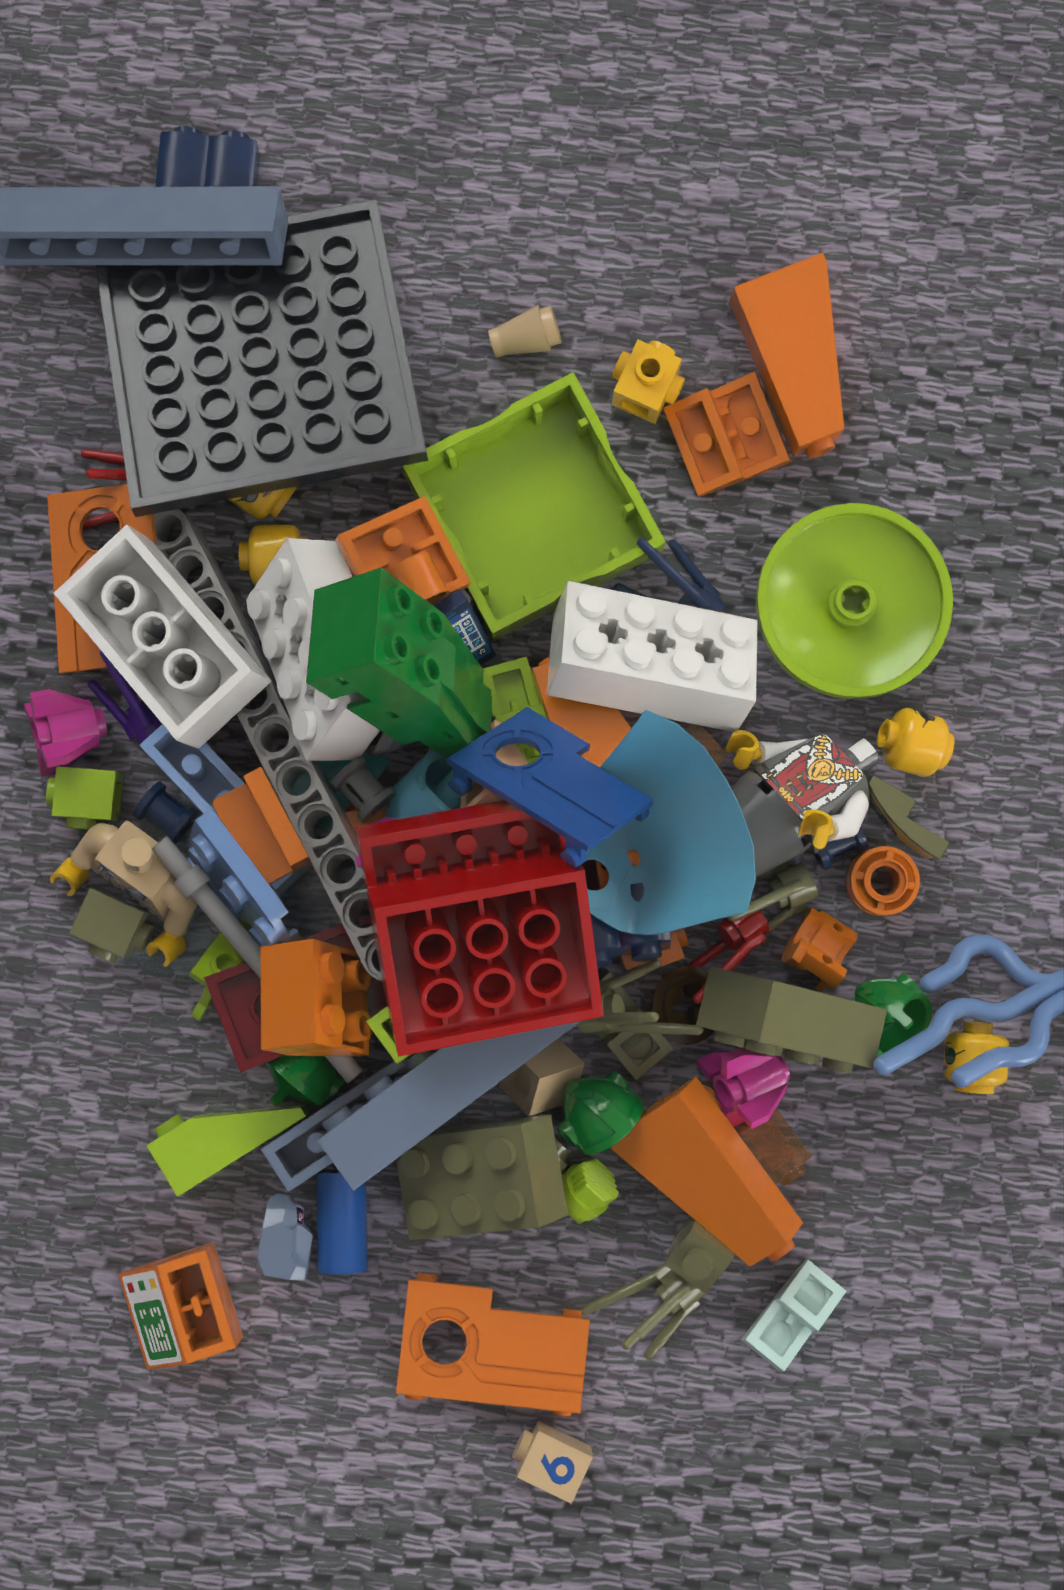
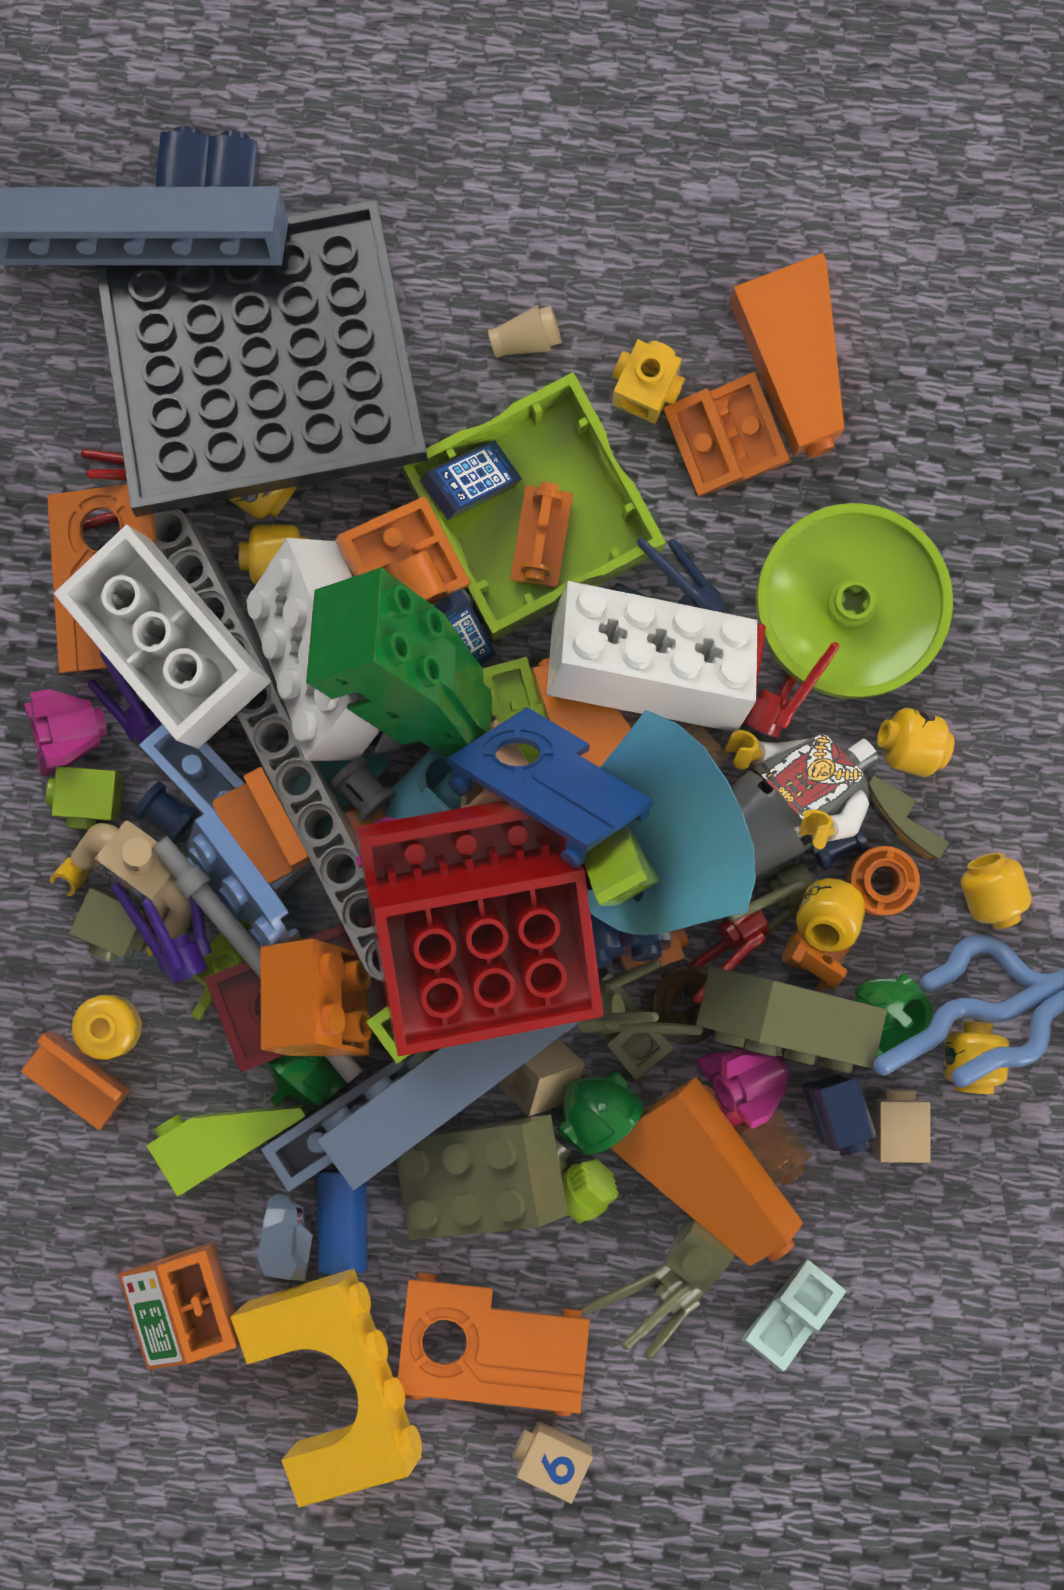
(75, 1080): none -> orange panel
(106, 1026): none -> yellow head
(175, 956): none -> dark purple plant
(336, 1320): none -> yellow arch
(470, 479): none -> tile
(541, 535): none -> orange hinge
(619, 868): none -> lime slope
(775, 711): none -> red plant
(830, 915): none -> yellow head
(840, 1113): none -> dark blue brick
(901, 1127): none -> tan brick
(996, 890): none -> yellow head

